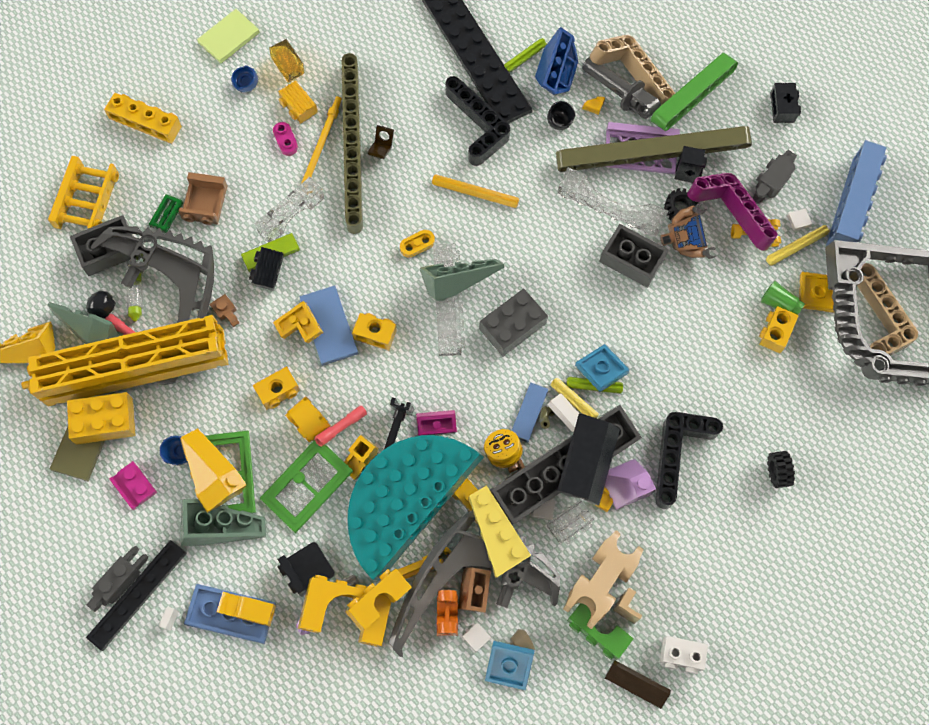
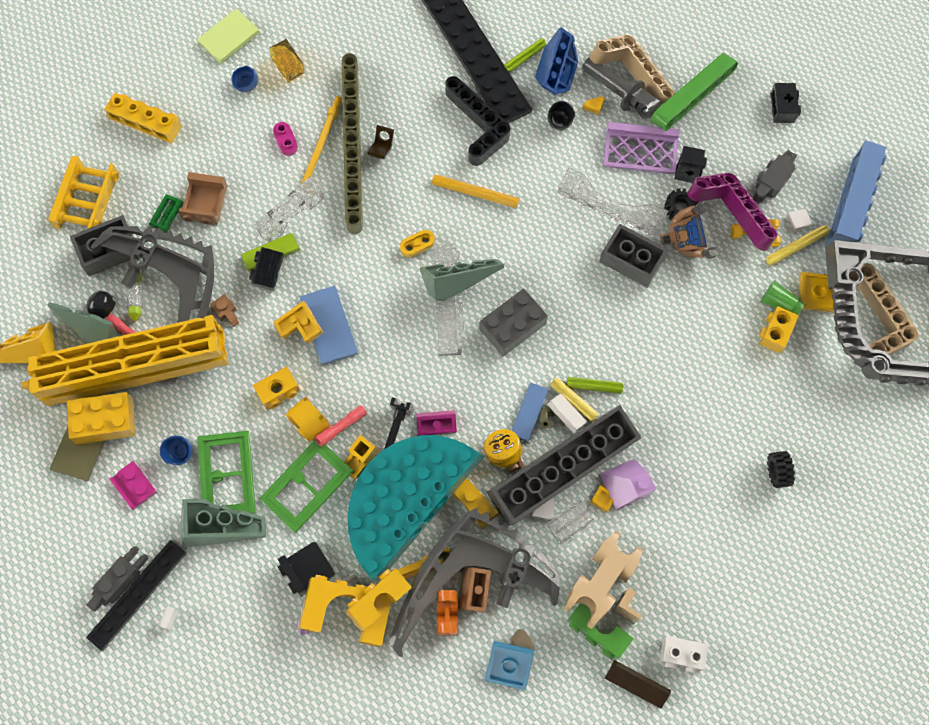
(204, 615): medium blue tile -> none
(211, 472): yellow wedge -> none
(246, 608): yellow piece -> none
(297, 101): yellow brick -> none
(381, 339): yellow brick -> none
(476, 637): white tile -> none
(500, 538): light yellow wing -> none
(588, 459): black slope -> none
(602, 368): dark azure tile -> none
(652, 148): olive beam -> none
(674, 451): black beam -> none

